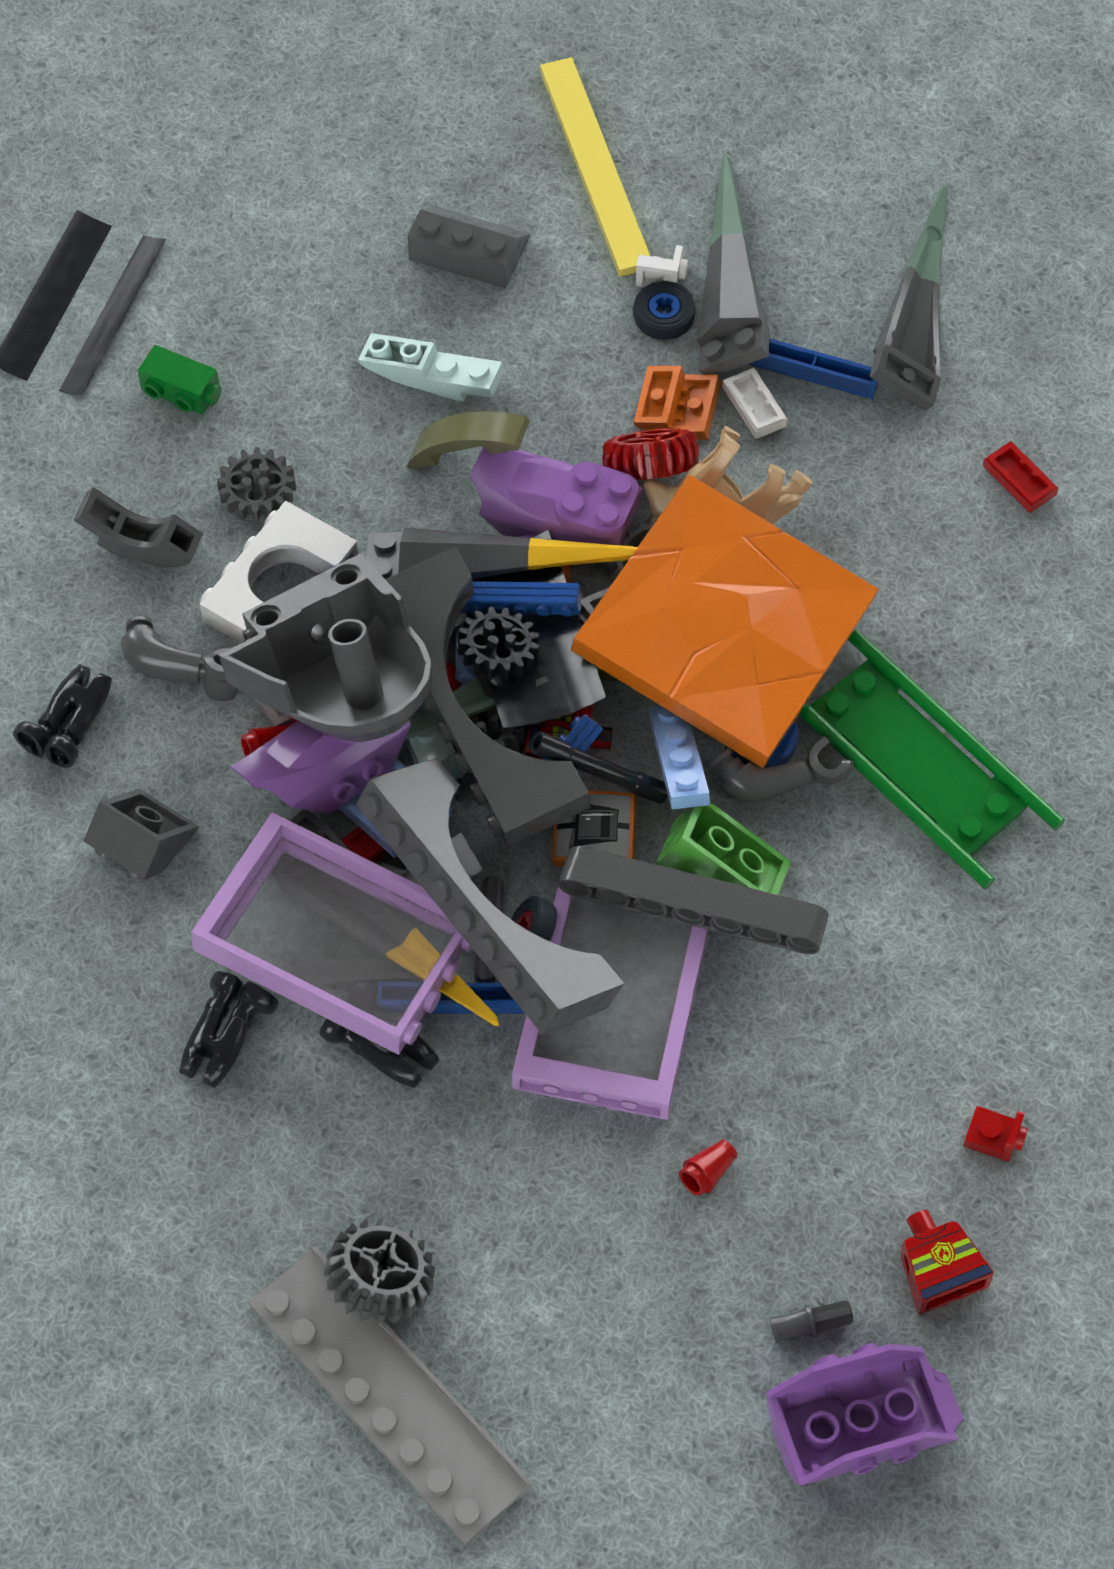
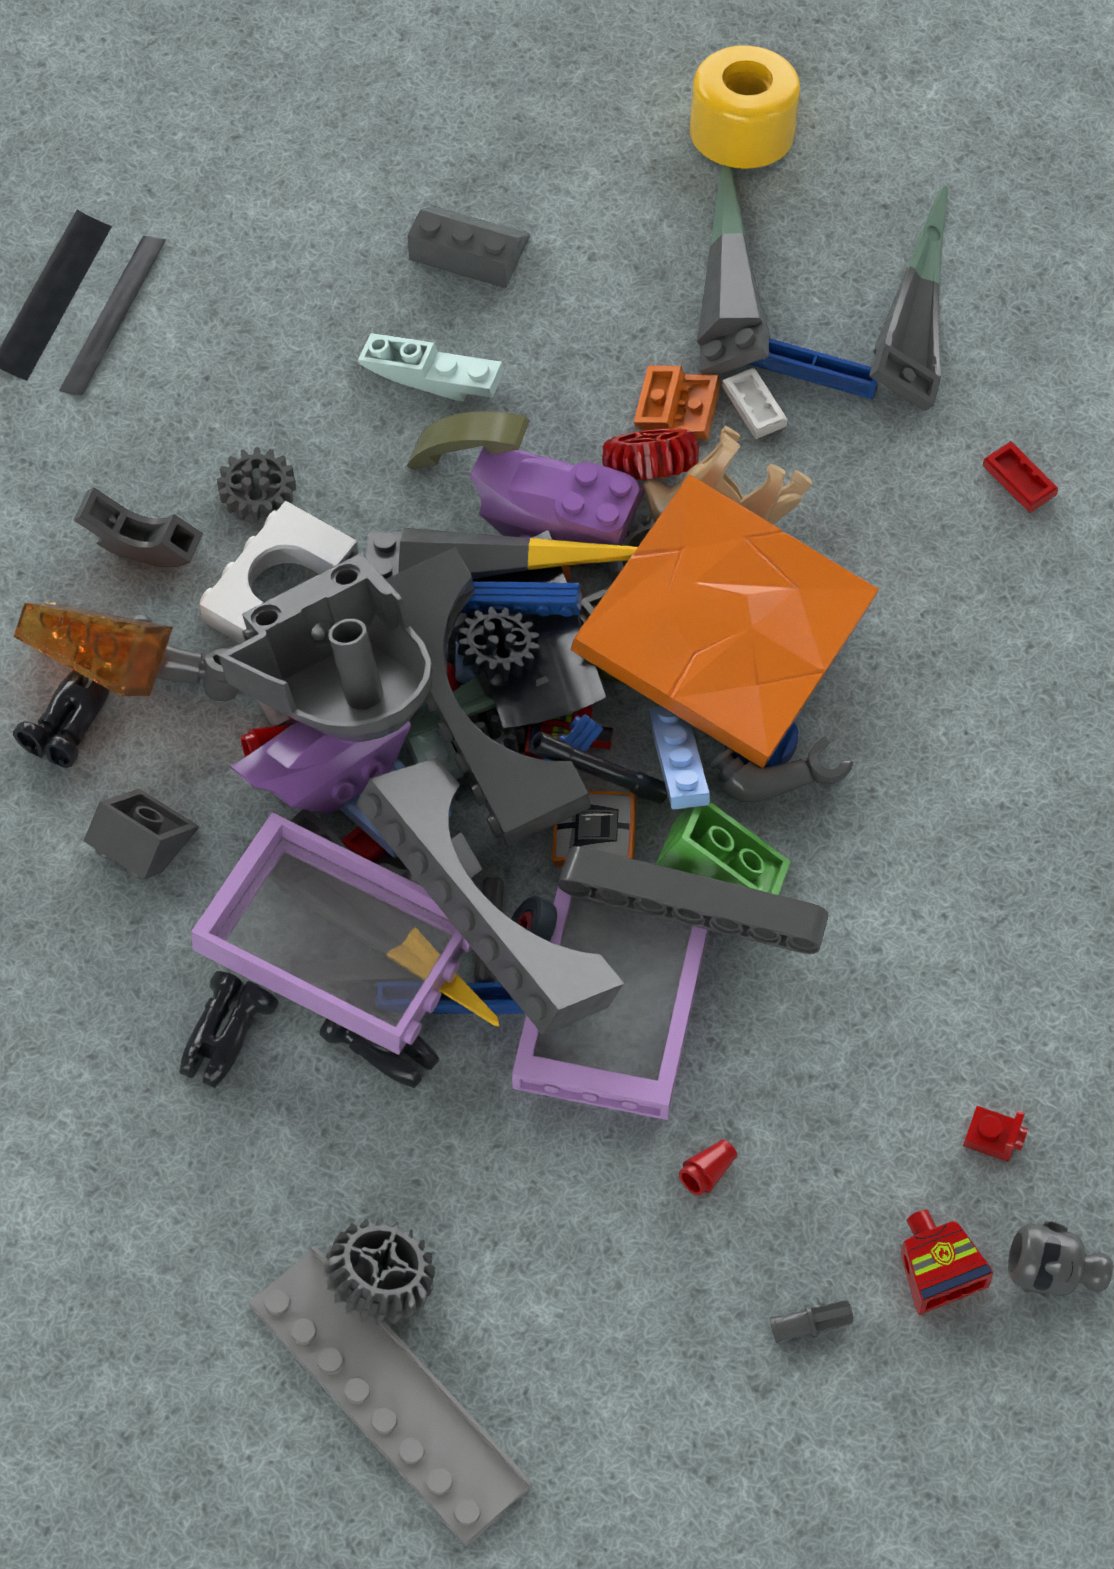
(101, 646): none -> clear orange wedge
(179, 380): green brick -> none
(594, 164): light yellow tile -> none
(657, 269): white bracket -> none
(664, 295): black bush -> none
(744, 107): none -> yellow piece
(861, 1412): medium lavender slope -> none
(918, 763): green piece -> none
(1055, 1261): none -> dark grey piece

